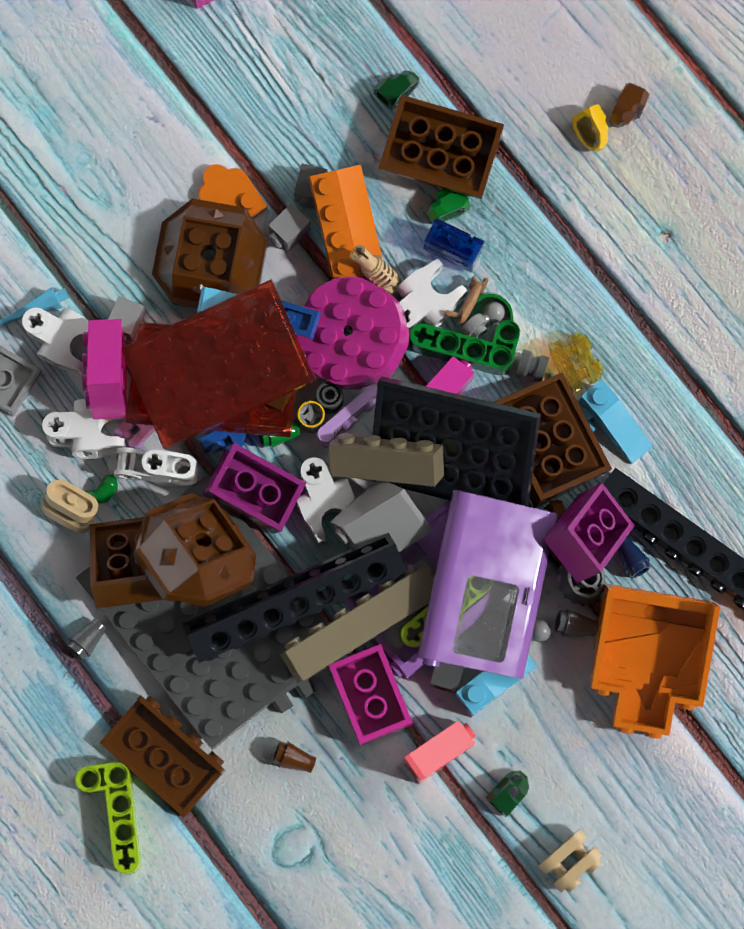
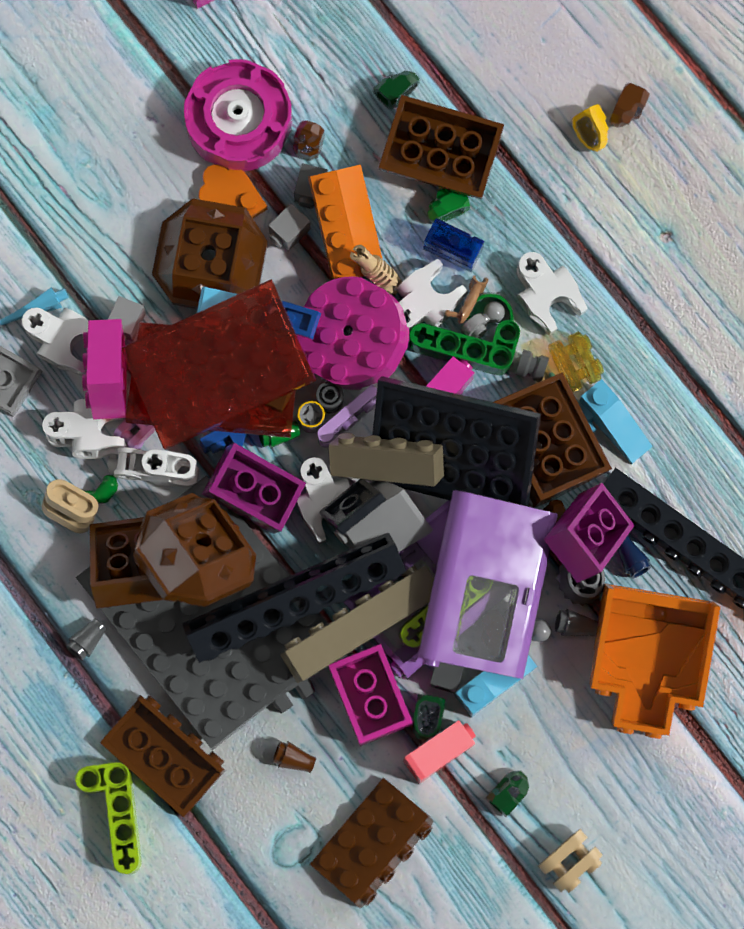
(238, 115): none -> dark pink piece
(308, 140): none -> reddish brown rock
(352, 506): none -> black tile
(372, 843): none -> reddish brown bracket
(427, 716): none -> rock
(546, 288): none -> white piece

